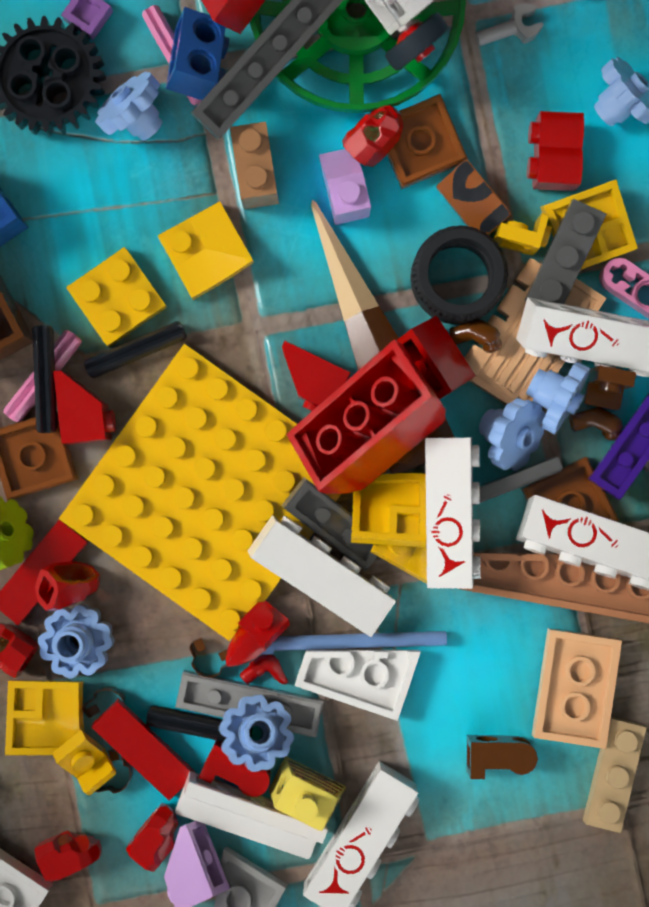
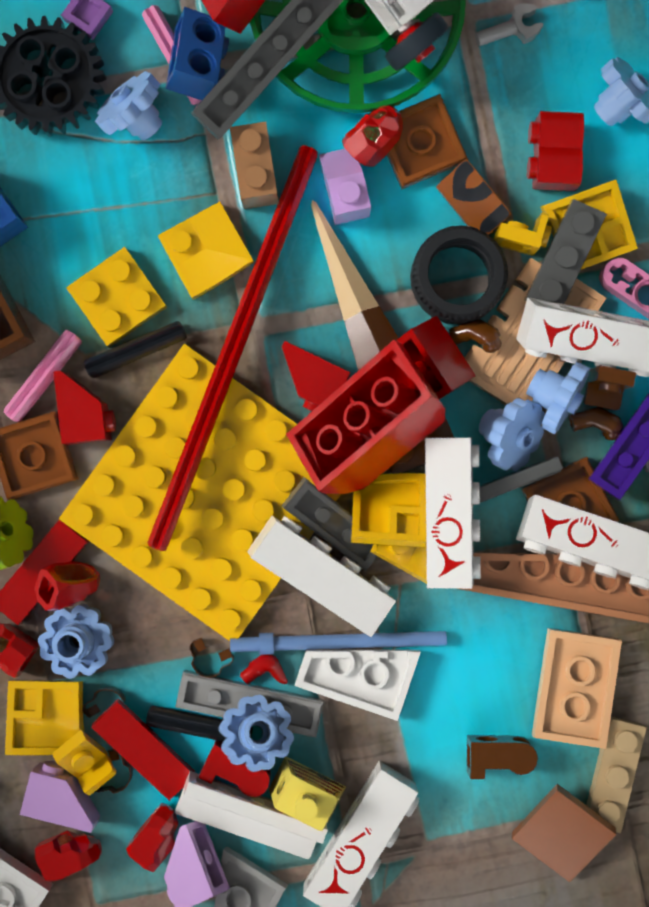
(44, 379): black axle -> none
(58, 798): none -> lavender slope
(232, 349): none -> red axle
(255, 633): red plate -> none
(563, 833): none -> dark orange tile

